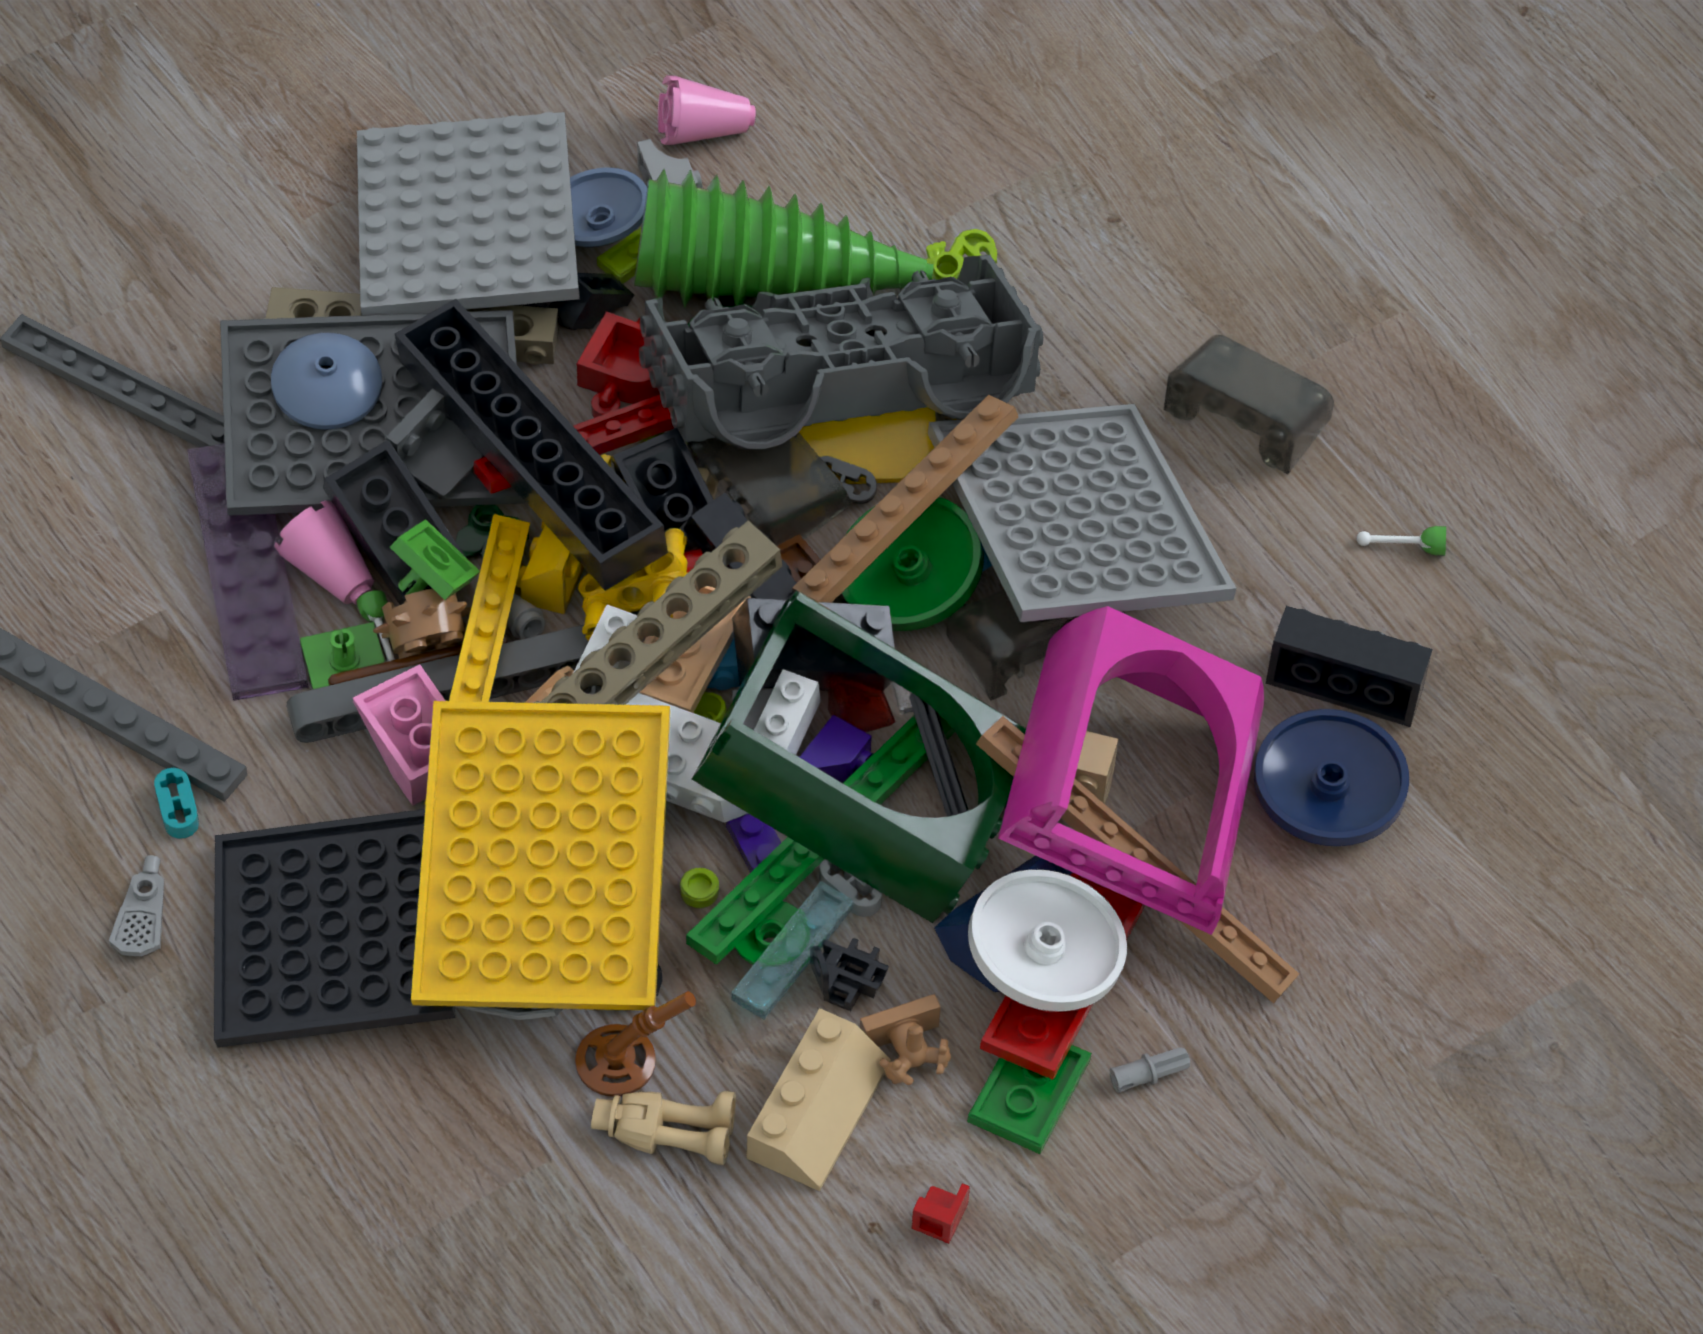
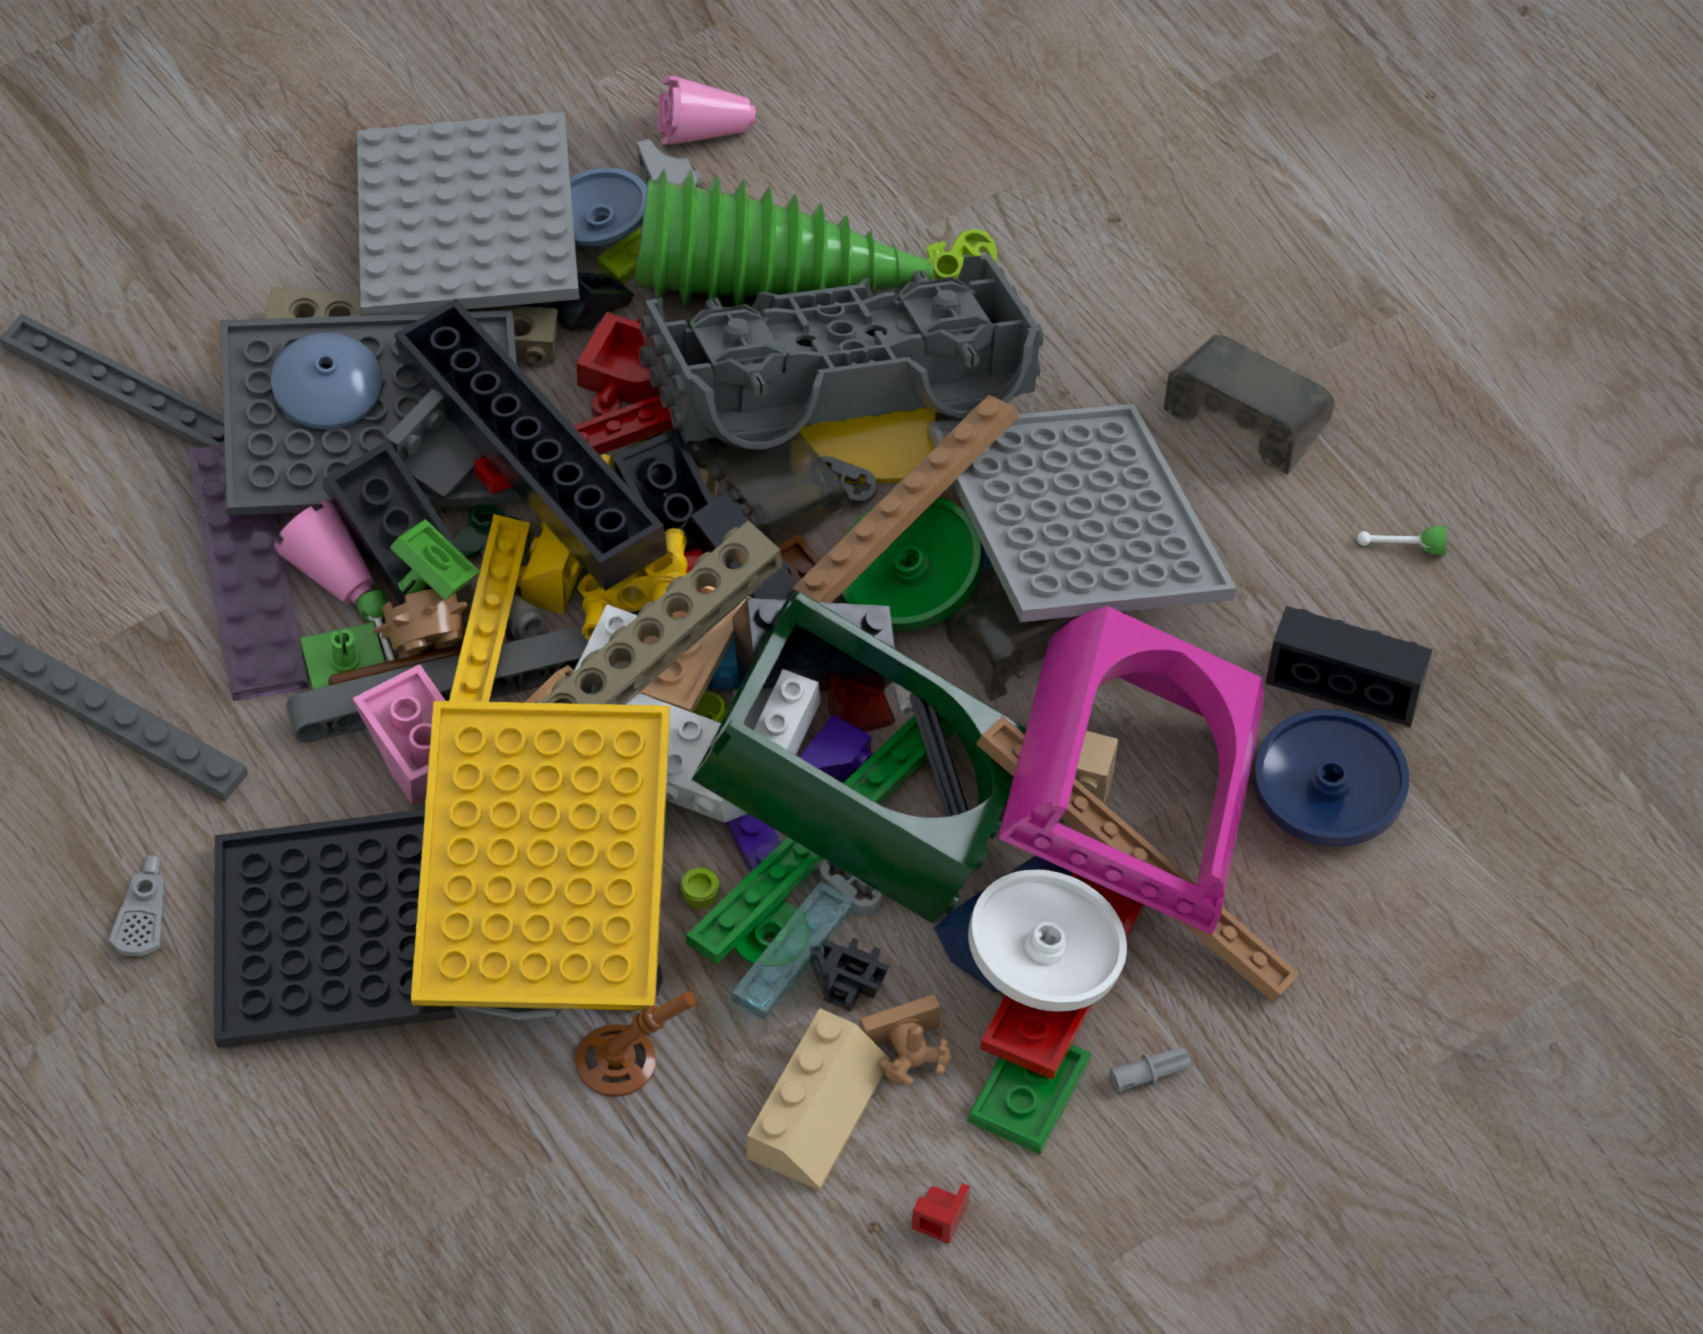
(169, 804): teal beam -> none
(641, 1116): tan piece -> none

